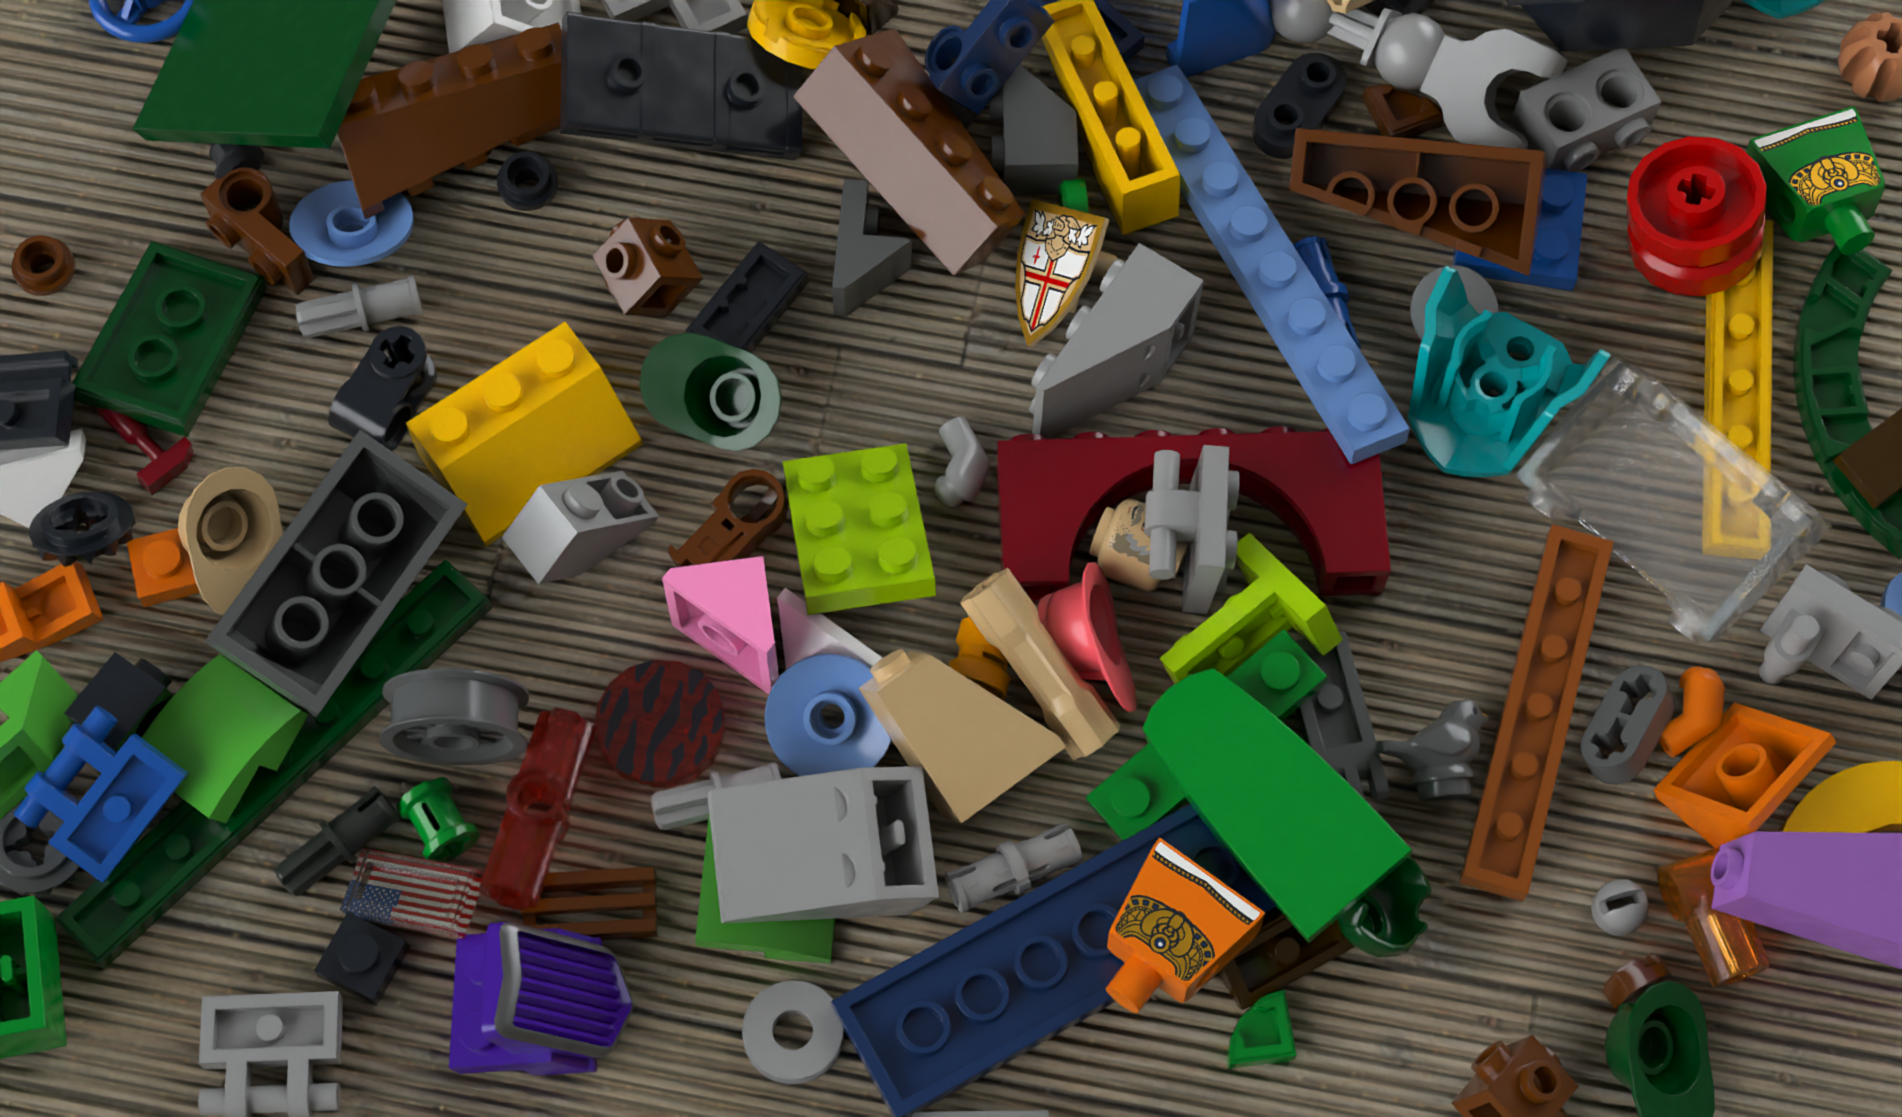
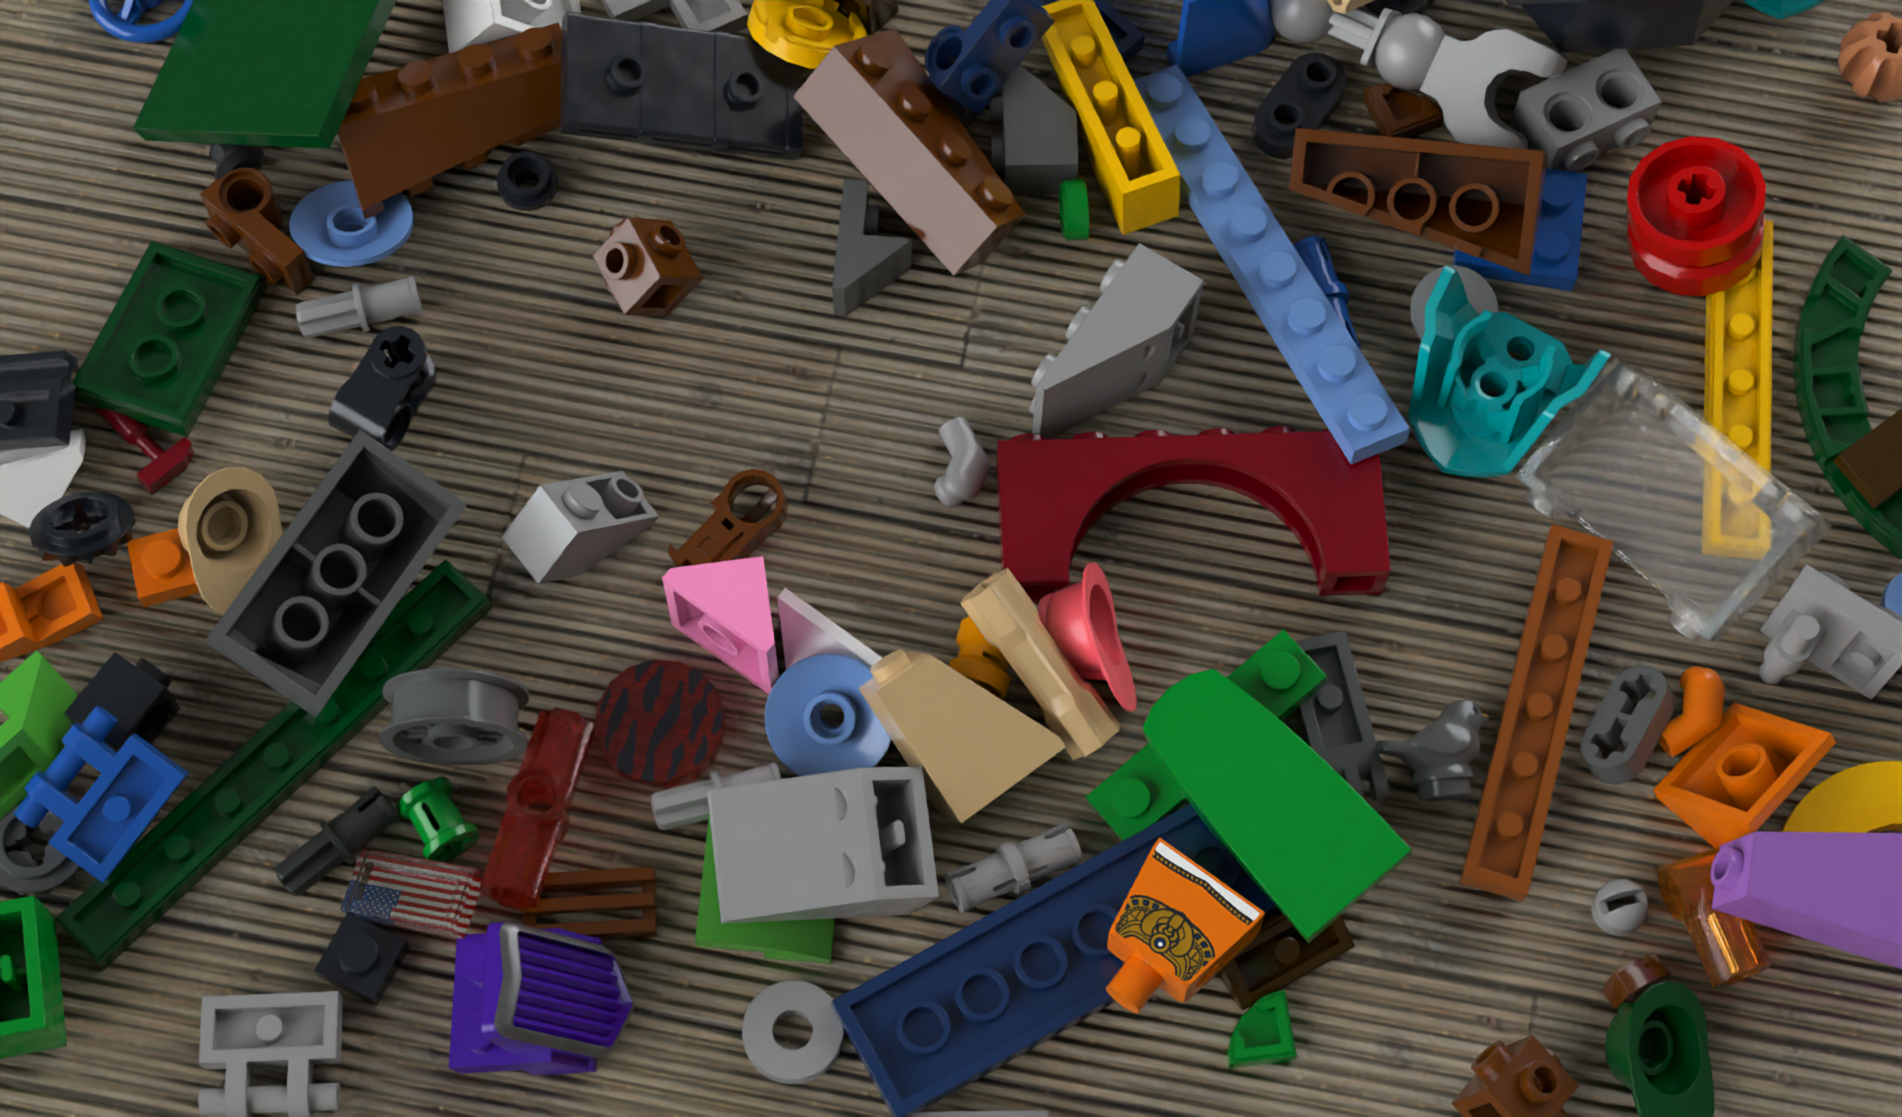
(37, 252): reddish brown plate -> none
(221, 733): bright green slope -> none
(523, 426): yellow slope -> none
(711, 391): dark green piece -> none
(751, 299): black plate -> none
(858, 529): lime plate -> none
(1055, 263): shield -> none
(1125, 548): tan head -> none
(1195, 518): light grey plate -> none
(1252, 618): lime bracket -> none
(1388, 916): dark green hair -> none
(1821, 179): green torso -> none

